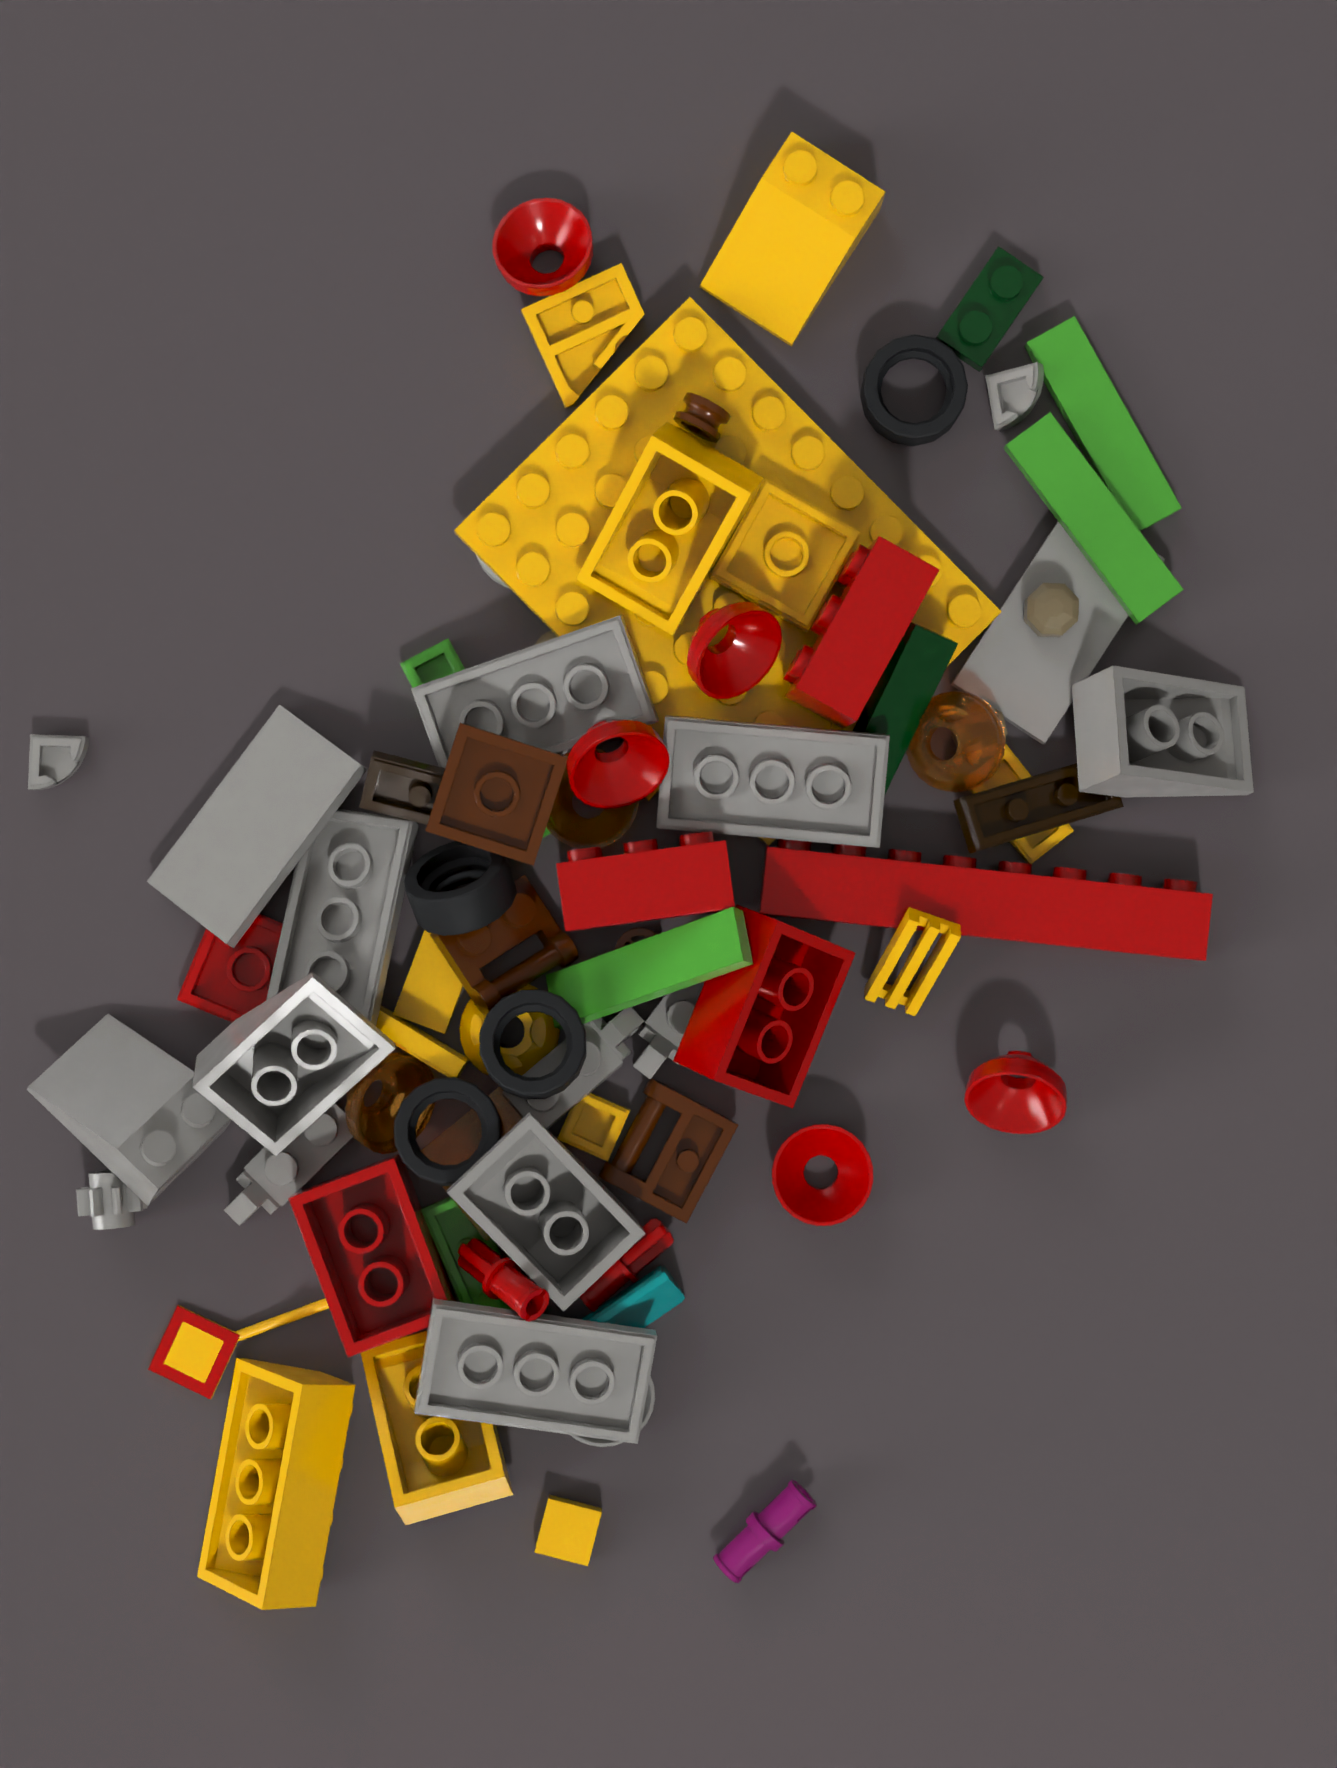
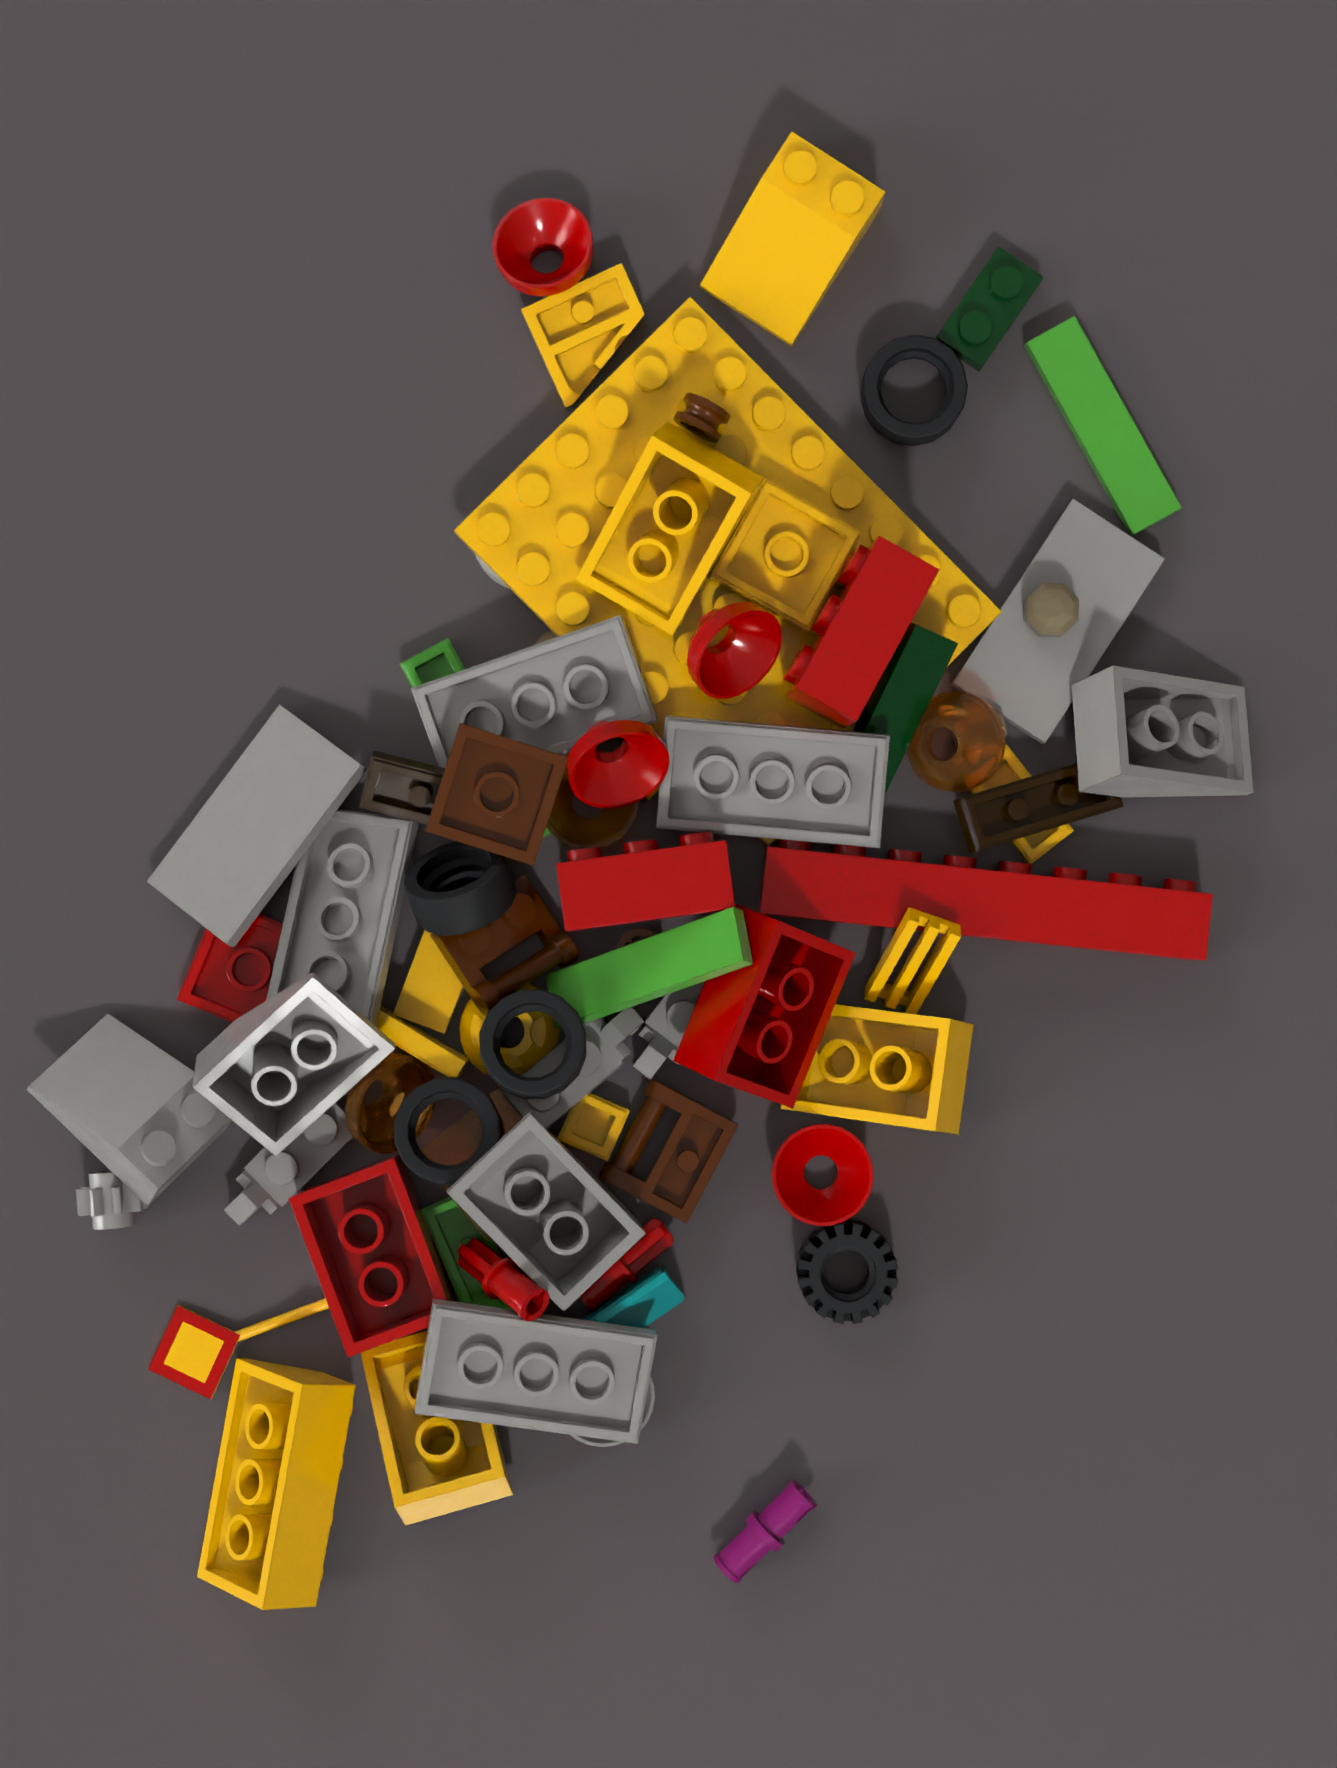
(54, 759): light grey tile -> none
(568, 1530): yellow tile -> none
(847, 1305): none -> black tyre
(889, 1069): none -> yellow slope
(1012, 1102): red piece -> none
(1014, 394): light grey tile -> none
(1093, 518): bright green tile -> none

